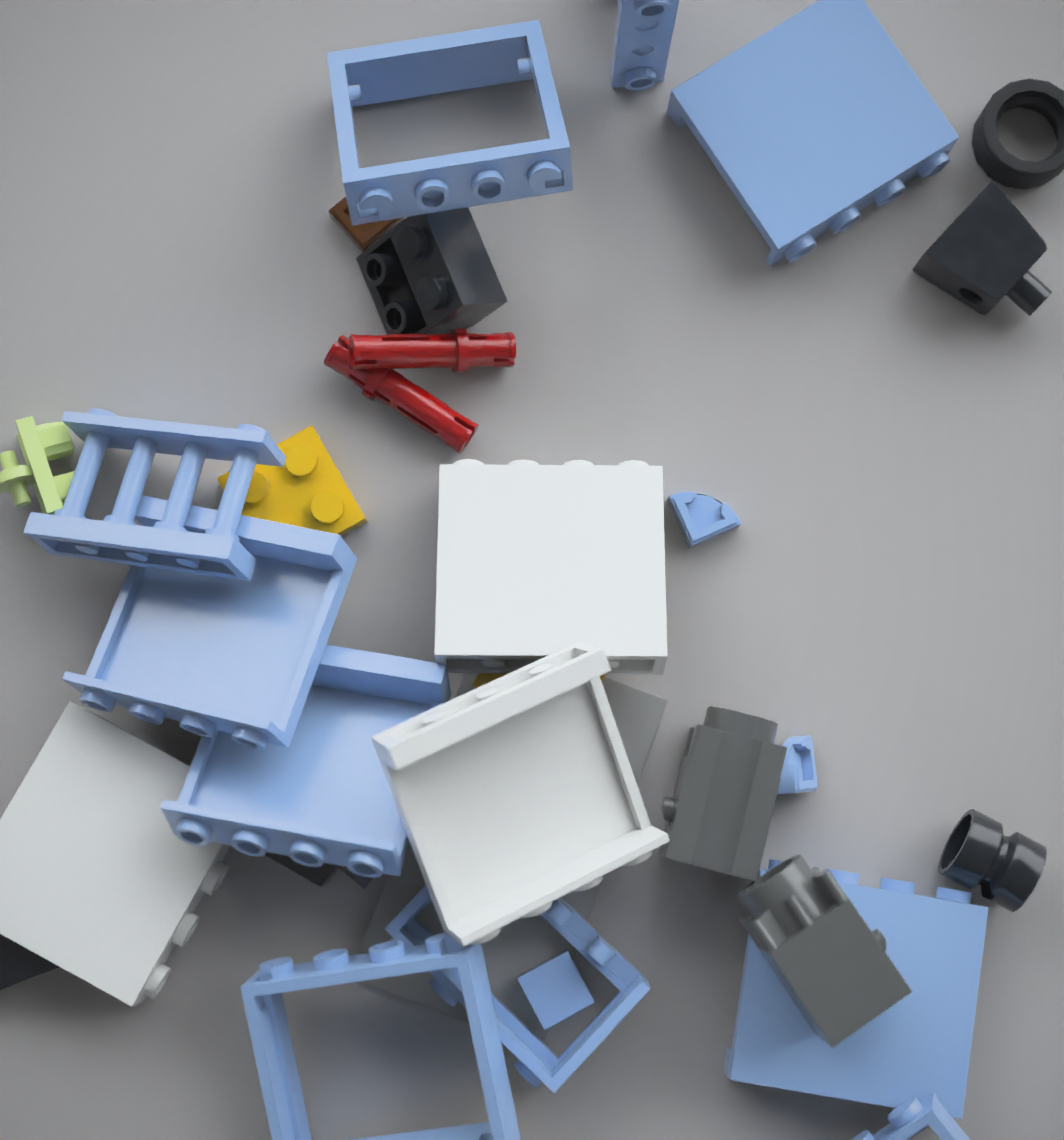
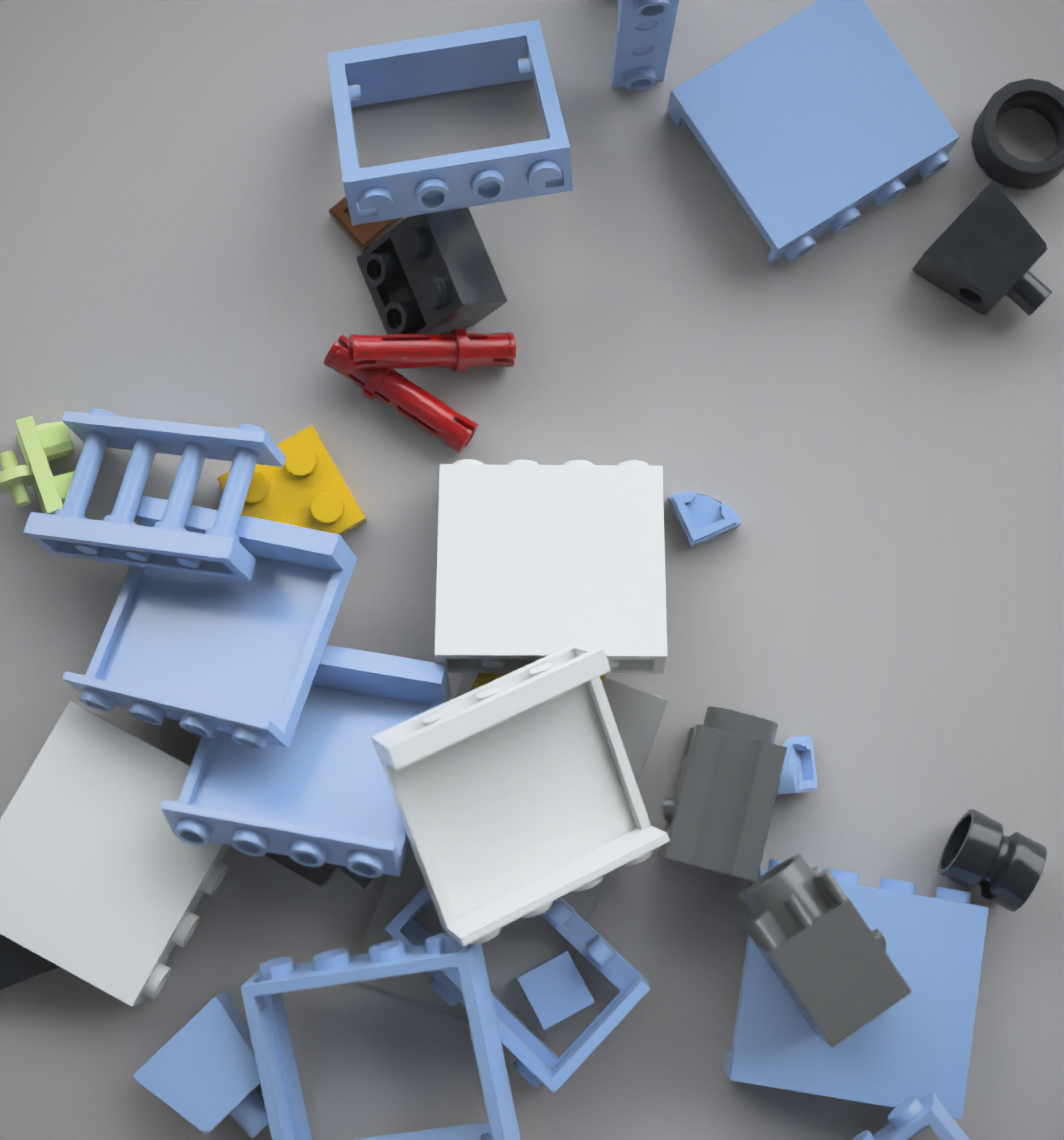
(209, 1070): none -> light blue torso

